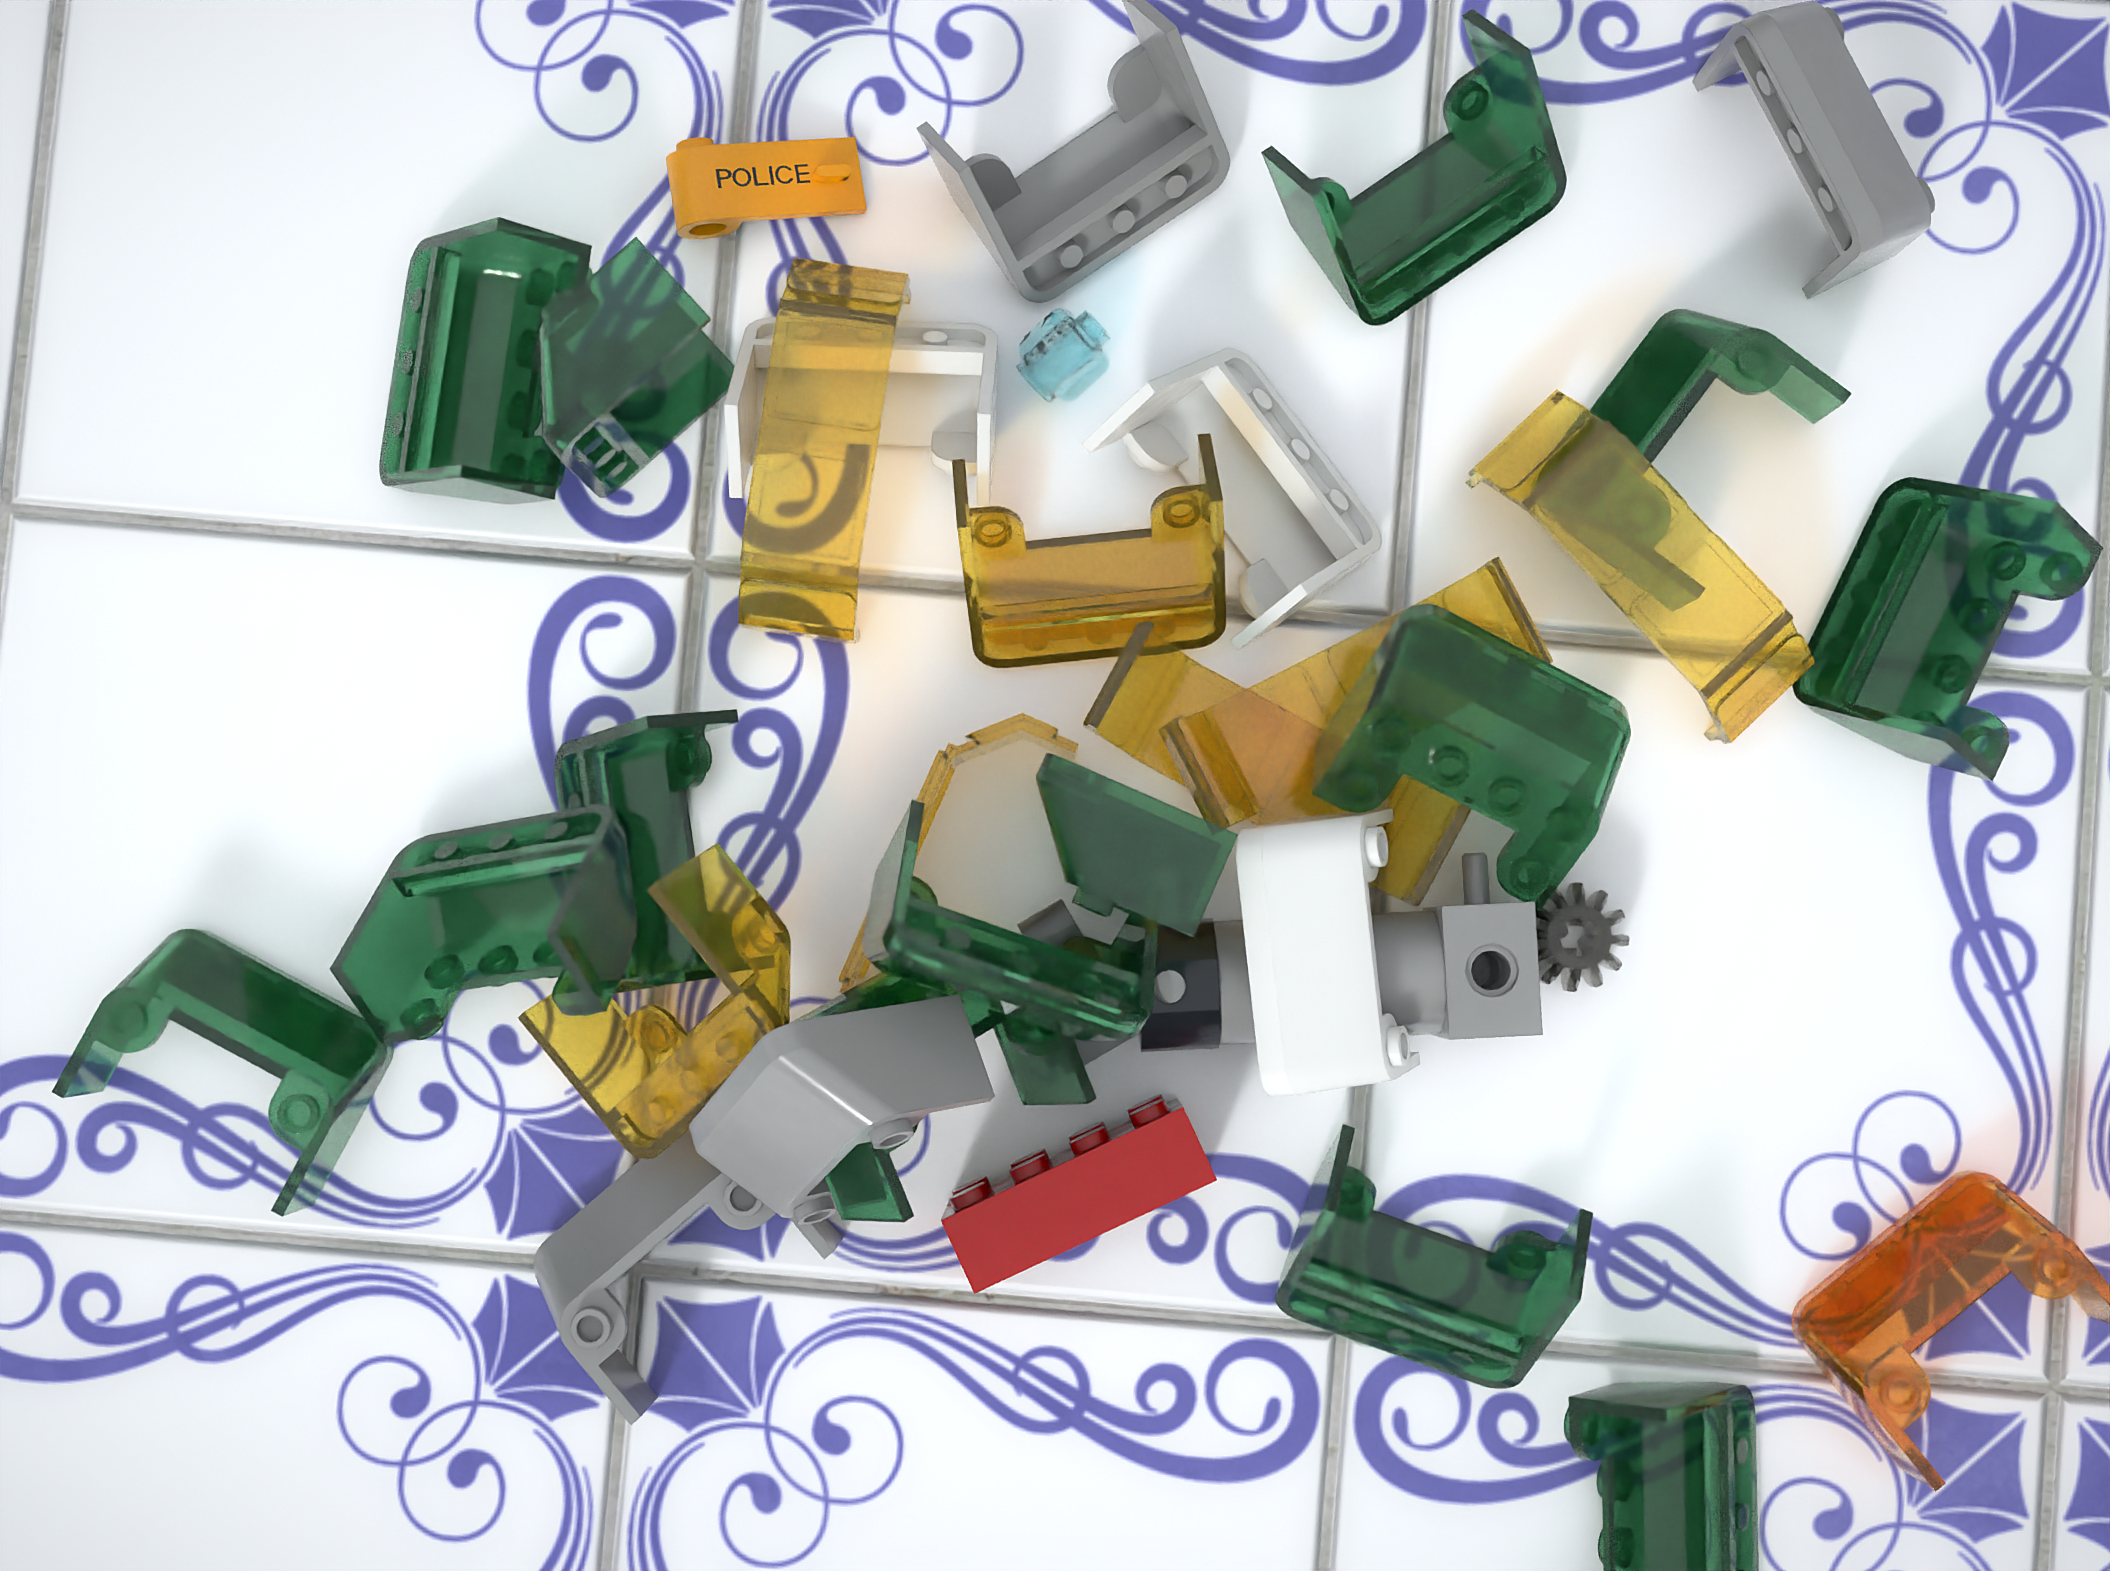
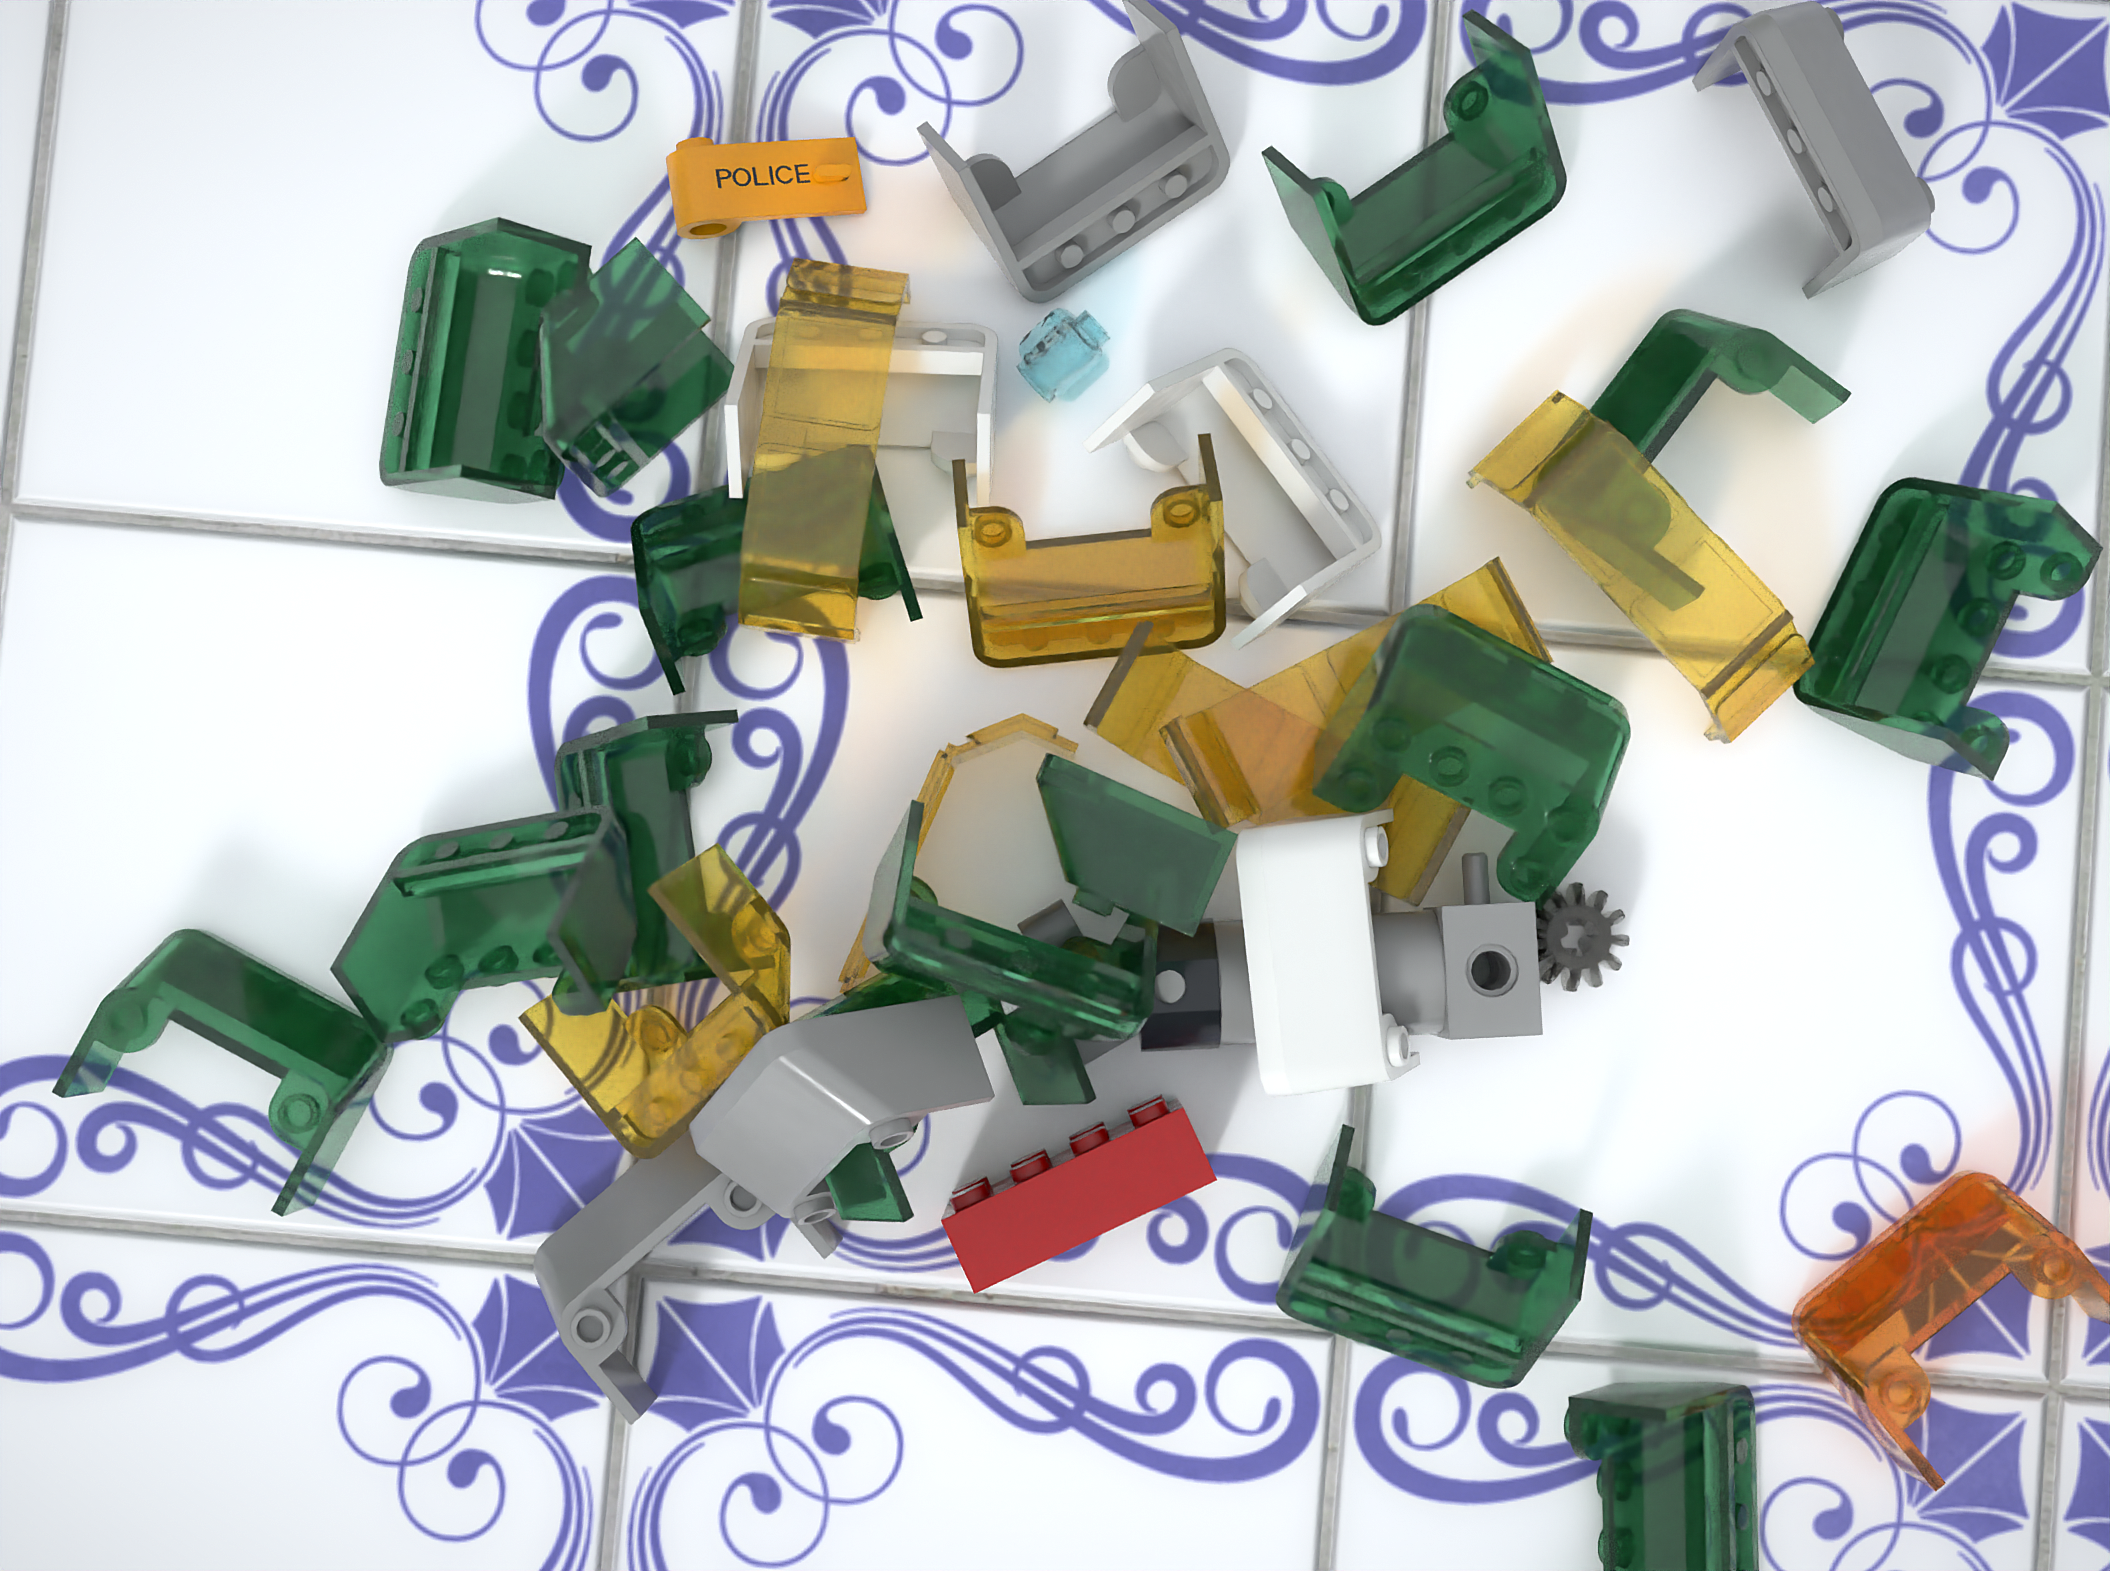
(692, 570): none -> clear green windscreen

